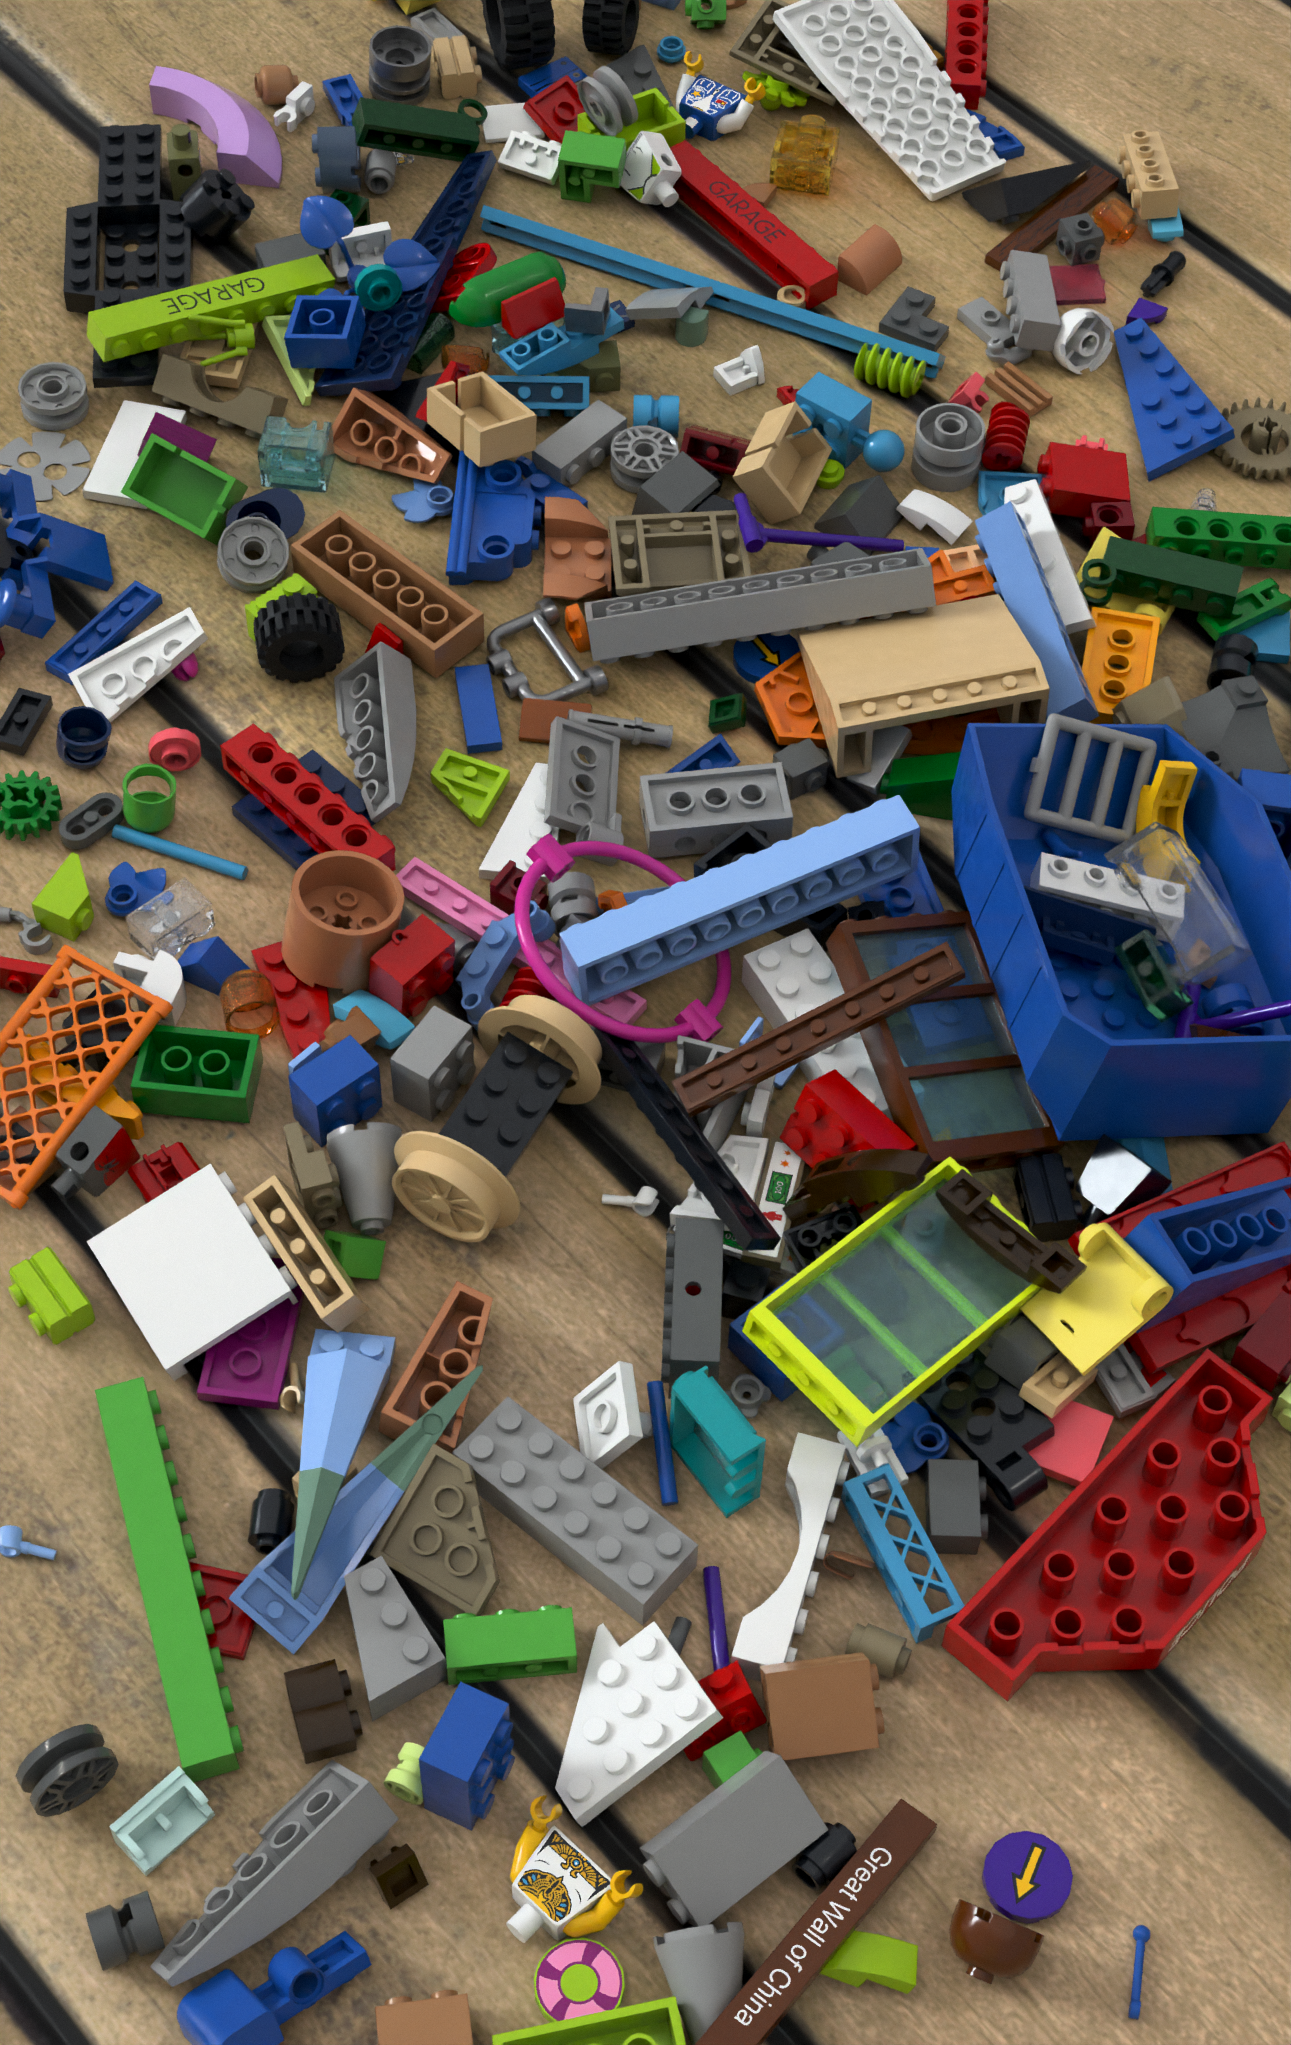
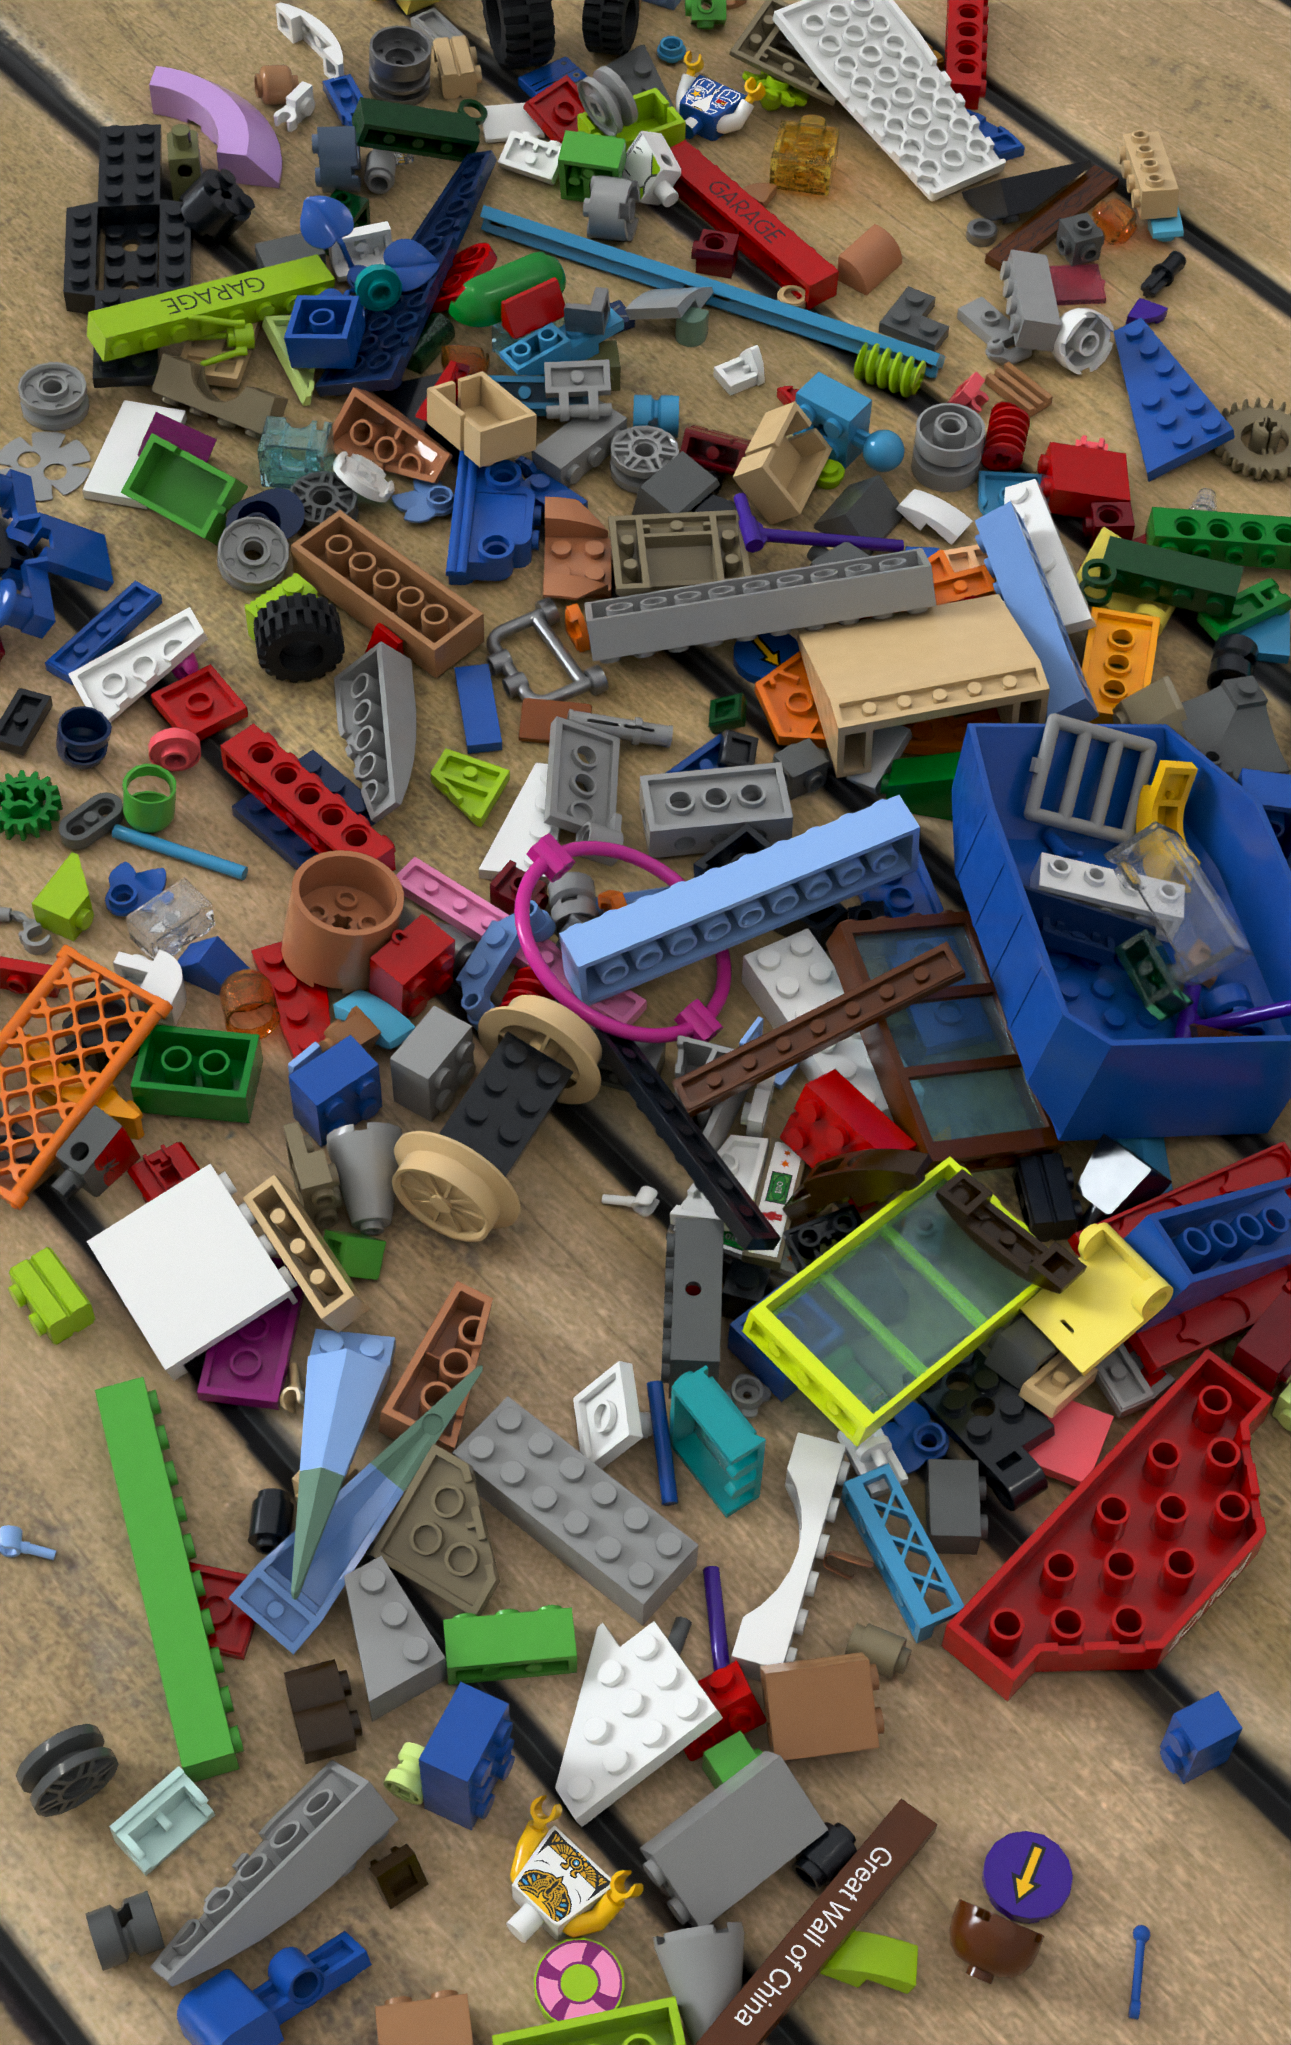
(200, 703): none -> red plate
(300, 25): none -> white slope
(323, 496): none -> dark grey wheel
(363, 477): none -> white tile
(578, 380): none -> light grey plate
(612, 208): none -> light grey brick
(716, 253): none -> dark red brick
(737, 749): none -> black tile
(981, 232): none -> flat silver tile
(1200, 1737): none -> blue brick

